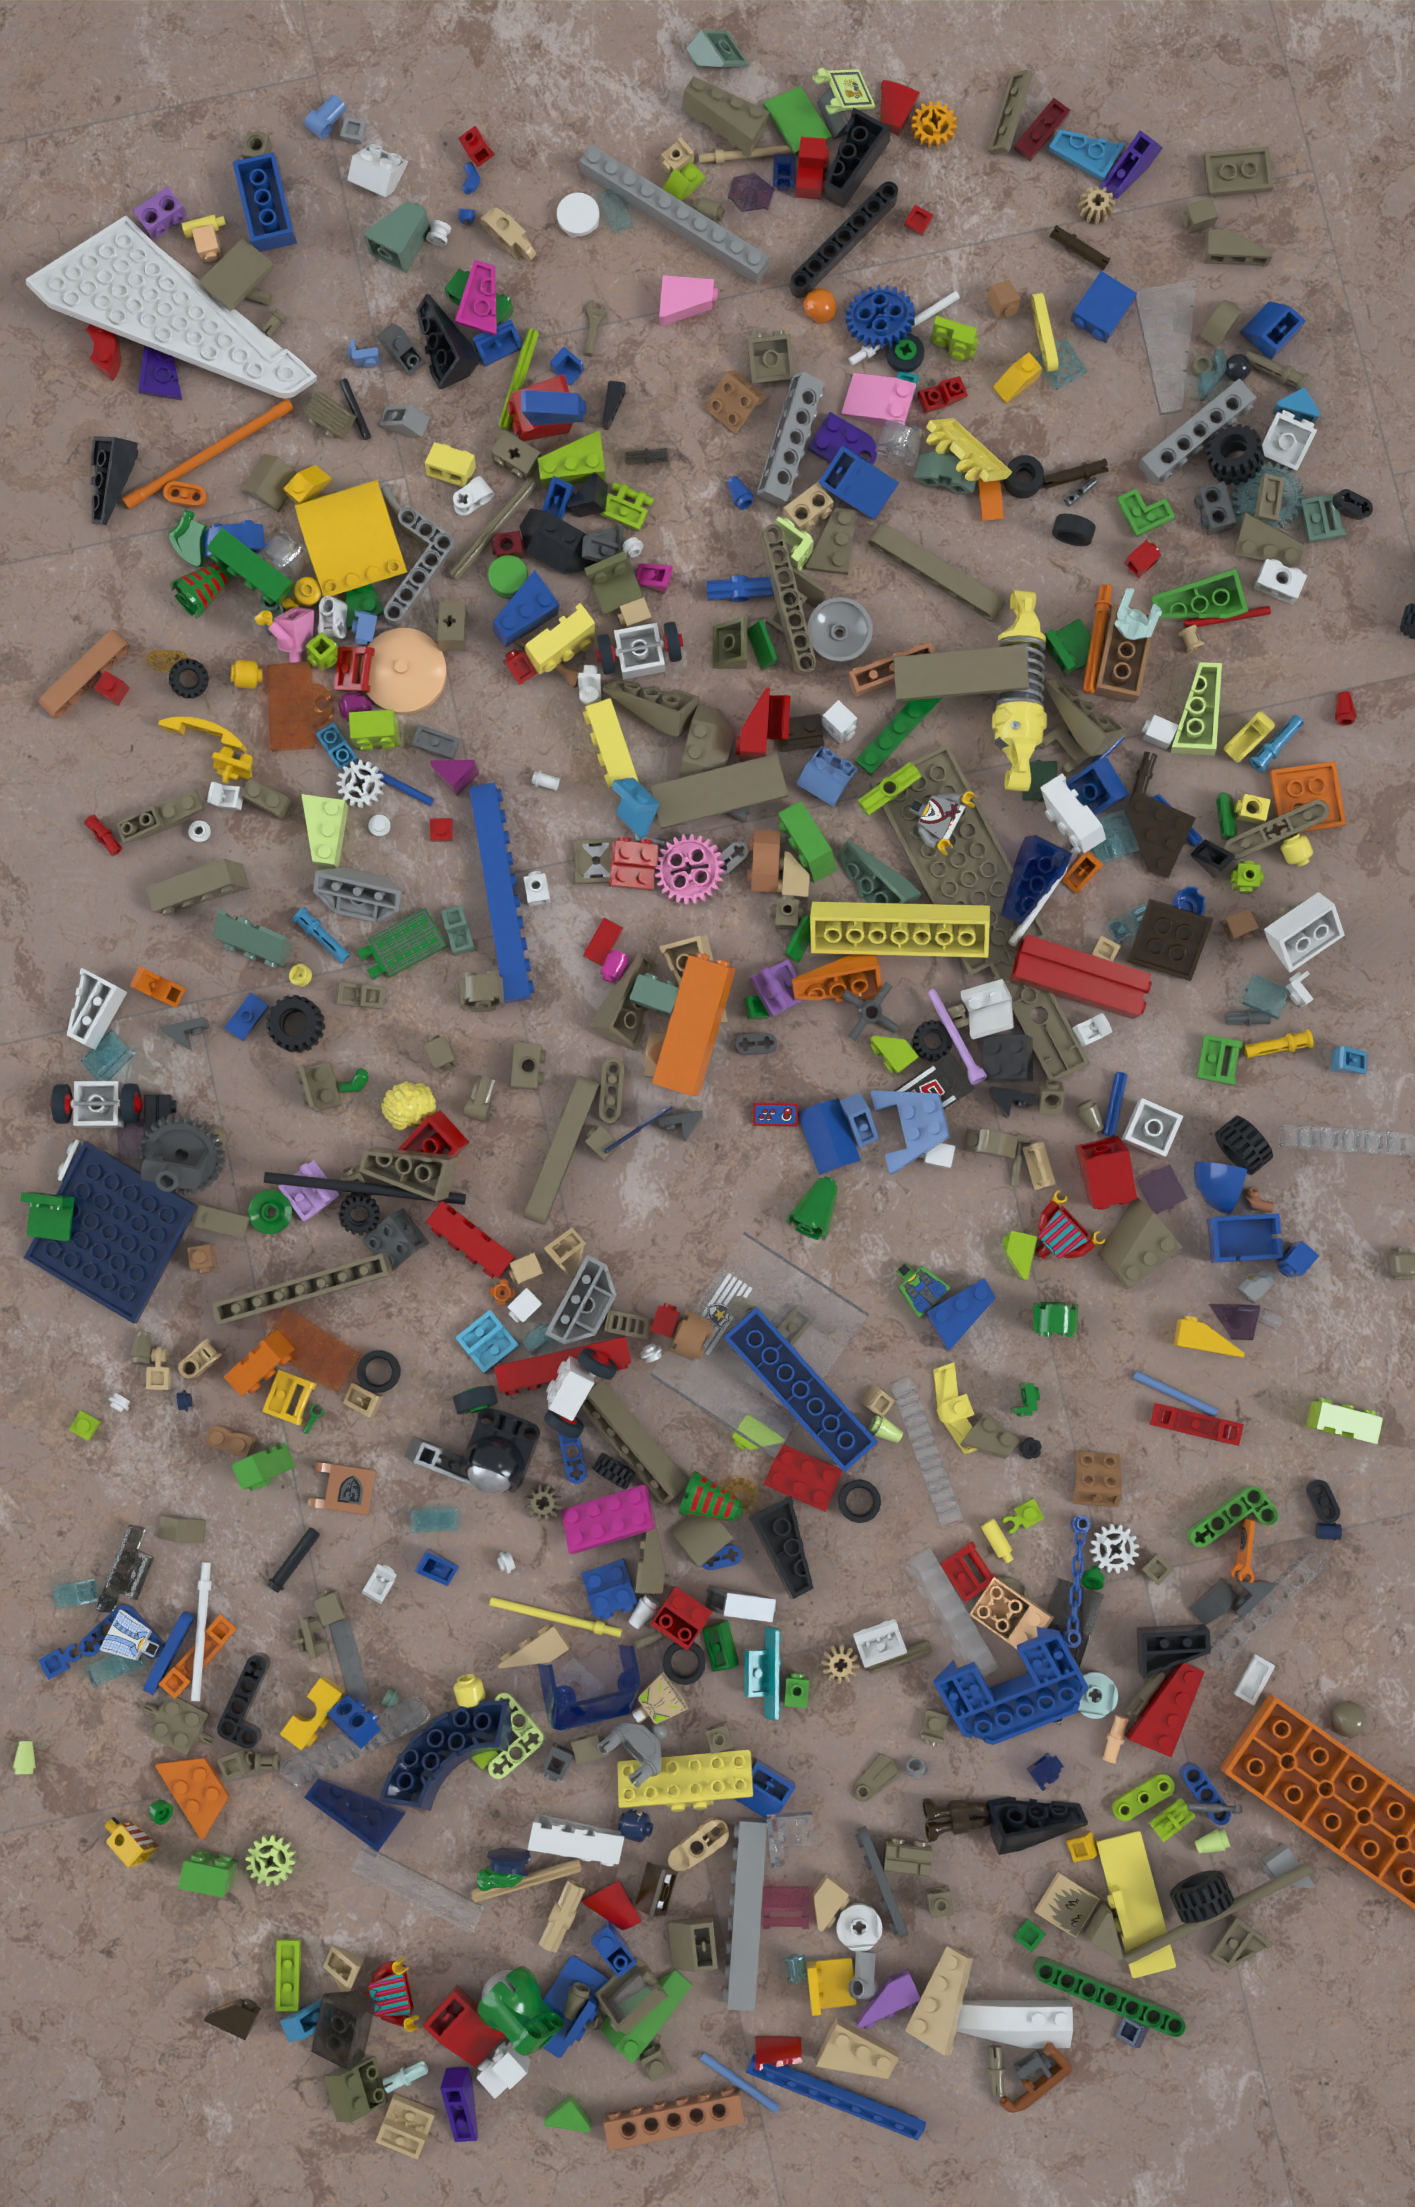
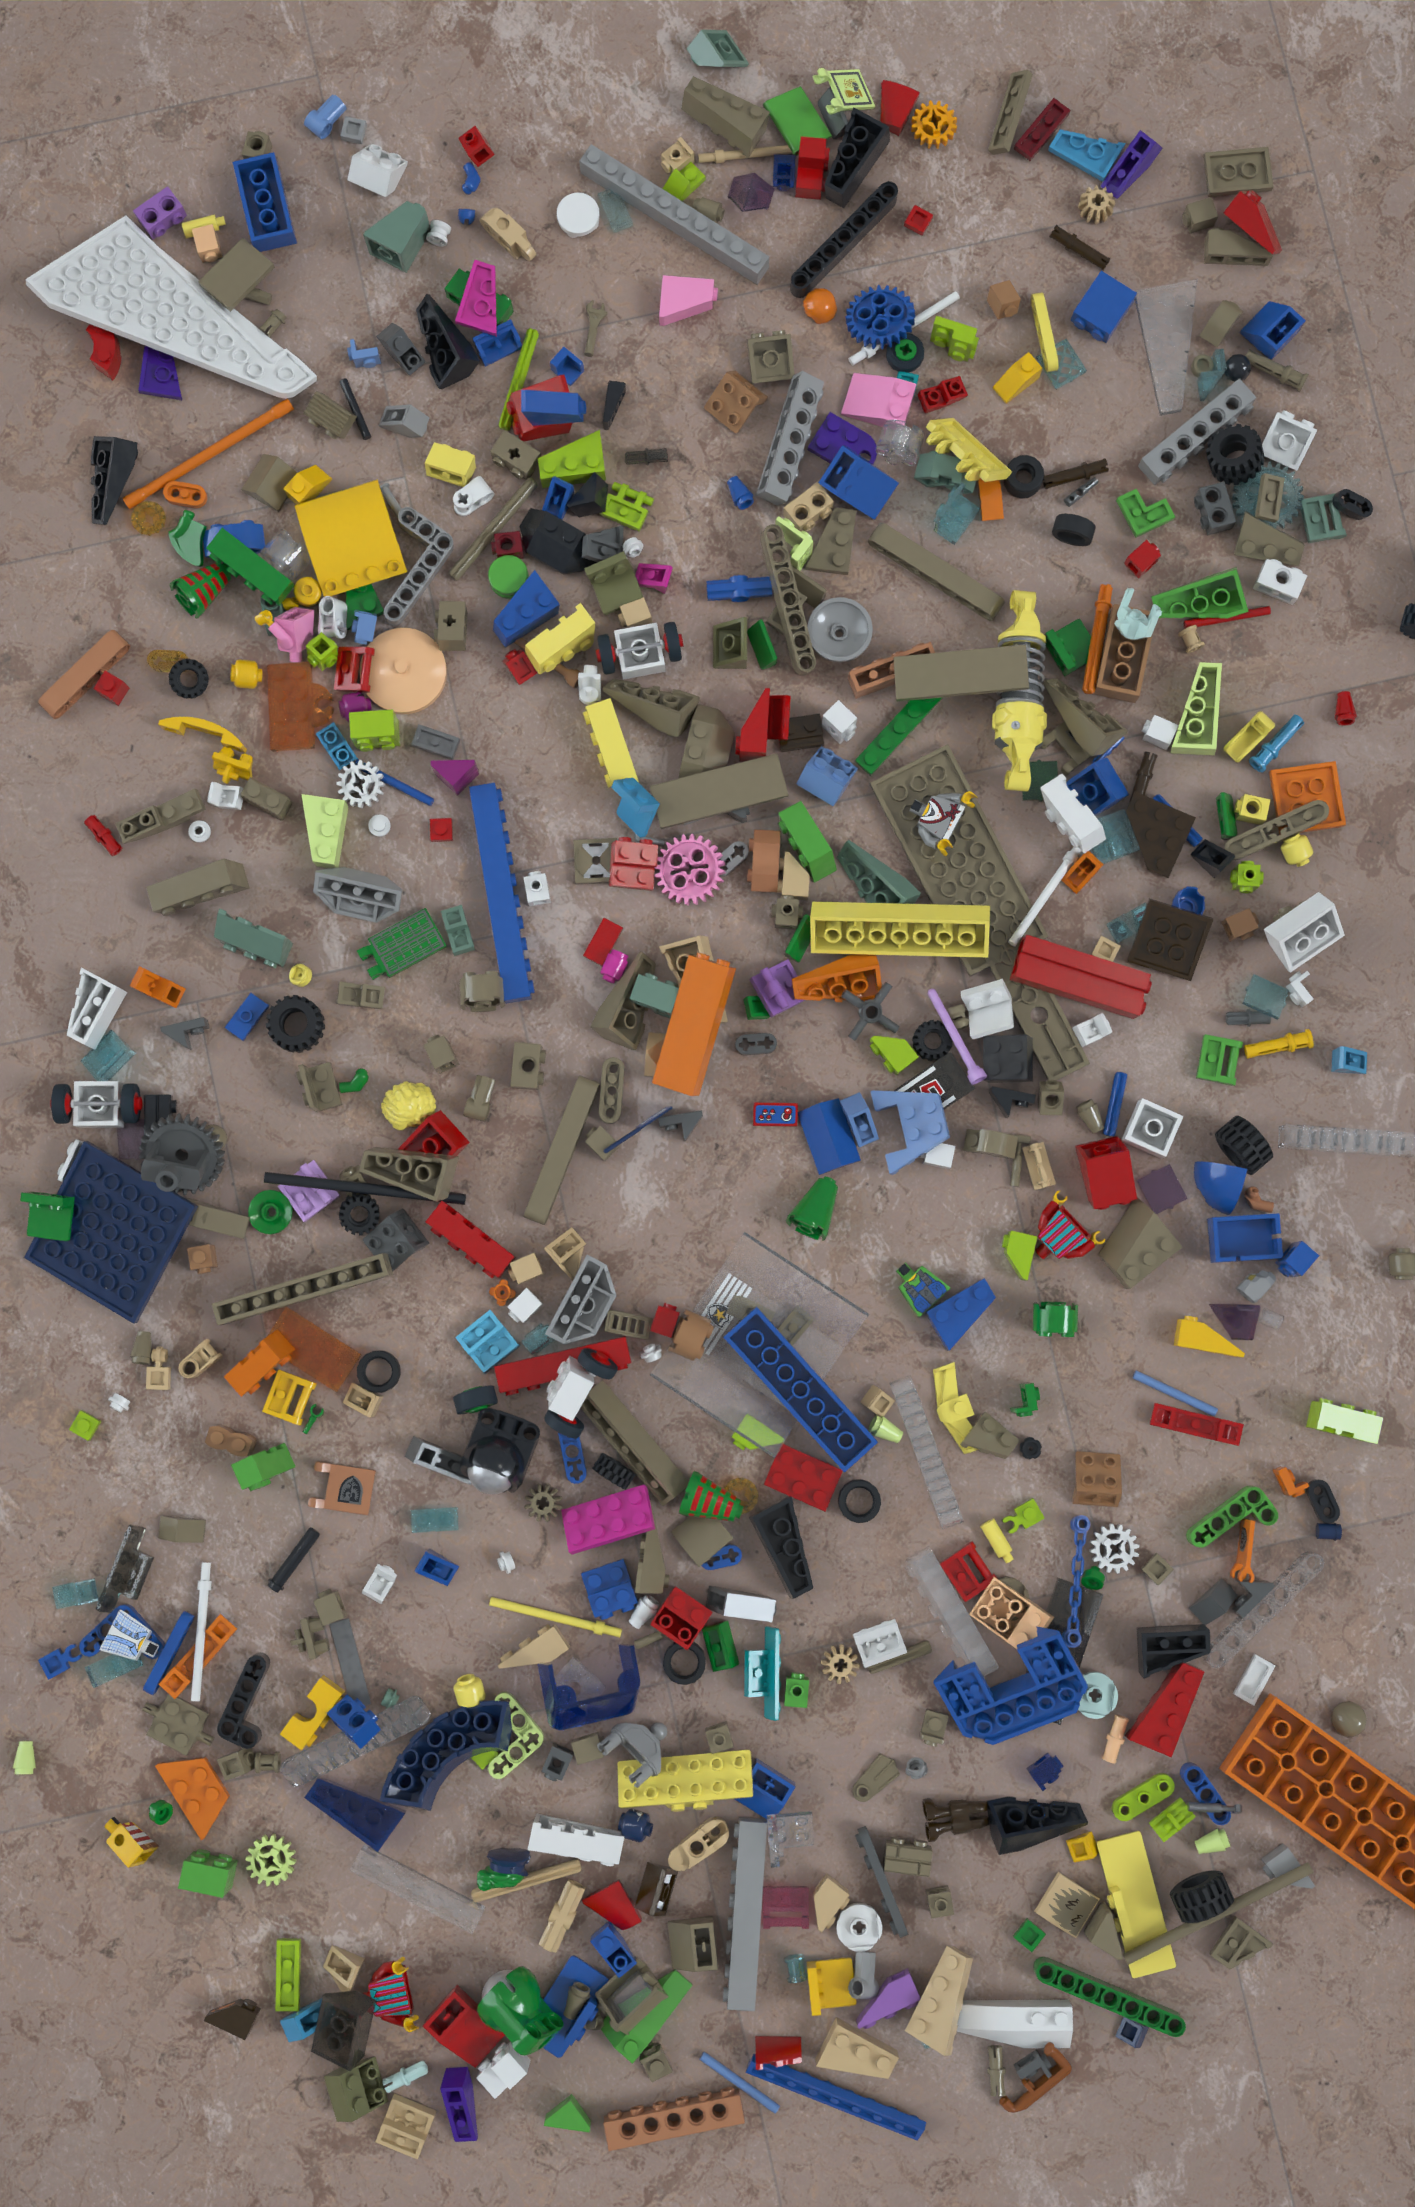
(153, 509): none -> clear yellow gear
(184, 1400): dark blue plate -> none
(313, 928): dark azure pin -> none
(545, 780): white pin -> none
(660, 1700): tan torso -> none
(899, 780): lime piece -> none
(955, 515): none -> clear light blue bracket
(1033, 875): clear blue wedge -> none
(1143, 1697): dark tan piece -> none
(1253, 218): none -> red slope
(1285, 1479): none -> orange bracket
(1300, 405): dark azure slope -> none

